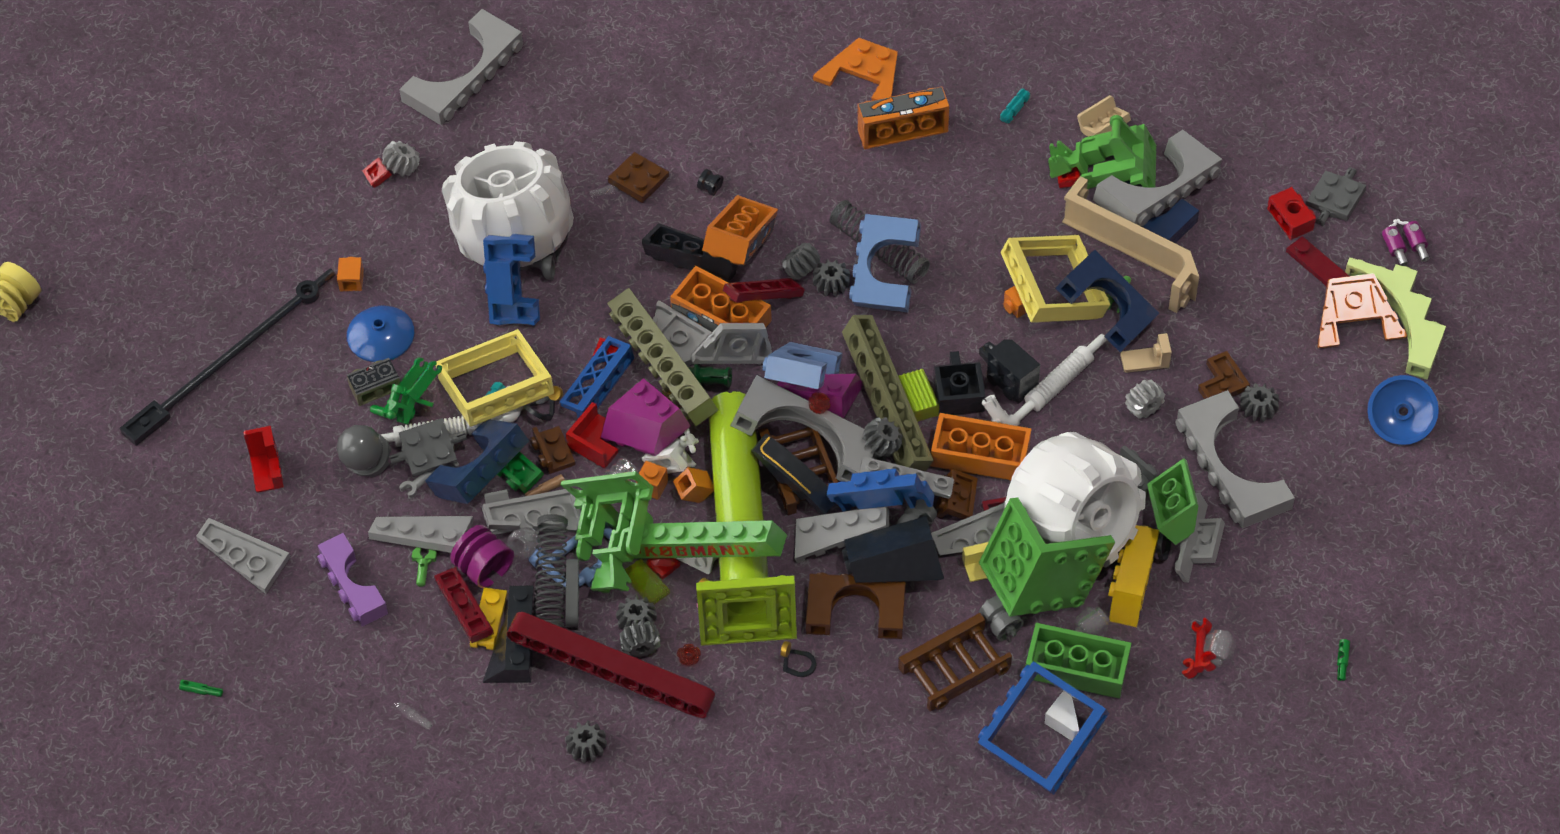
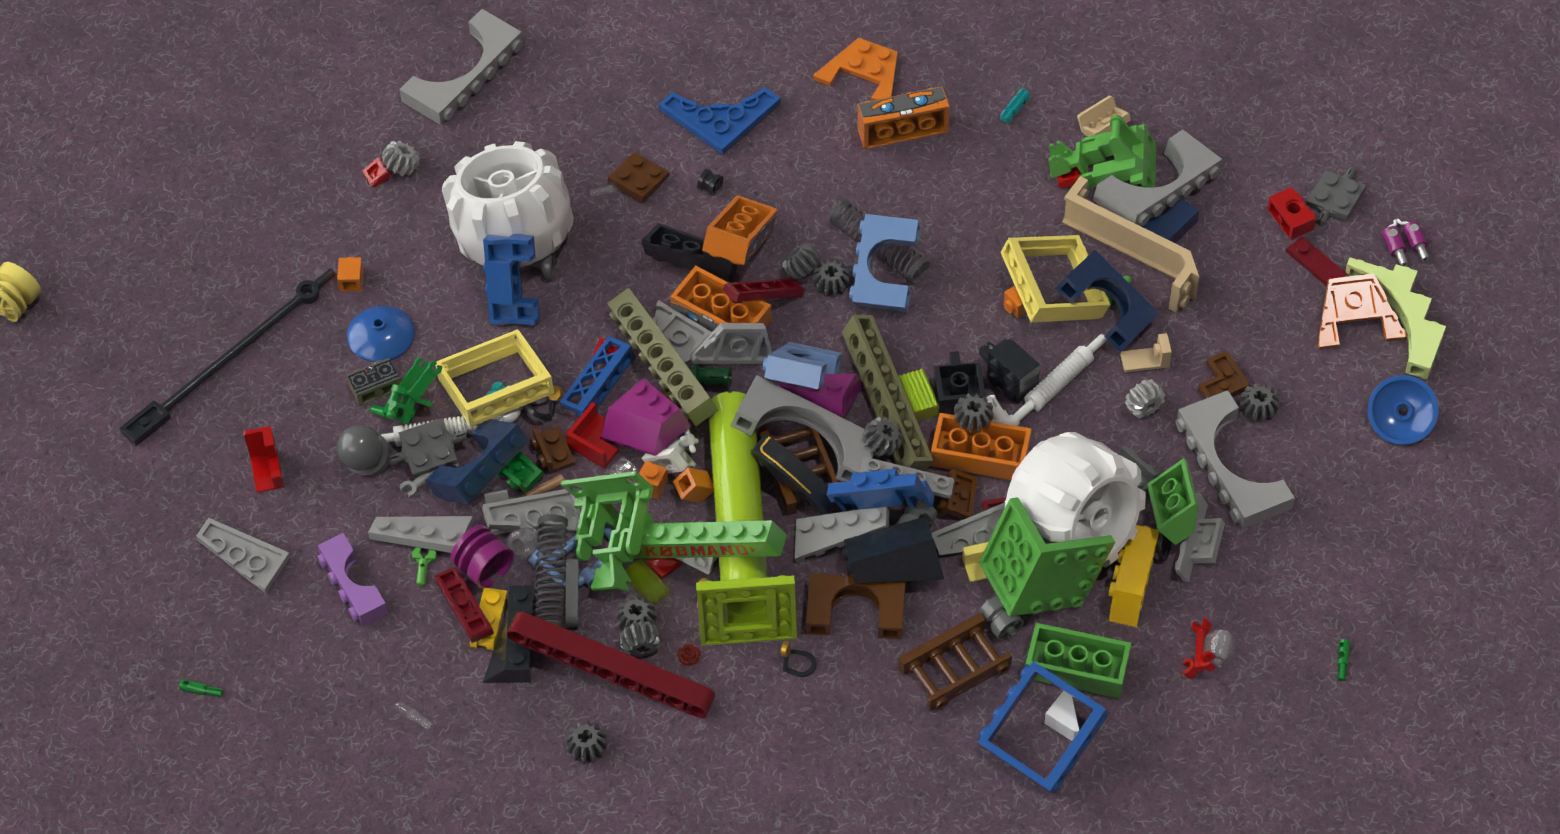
(720, 124): none -> blue plate
(819, 403): clear red plate -> none
(973, 413): none -> dark grey gear
(1092, 621): clear head -> none

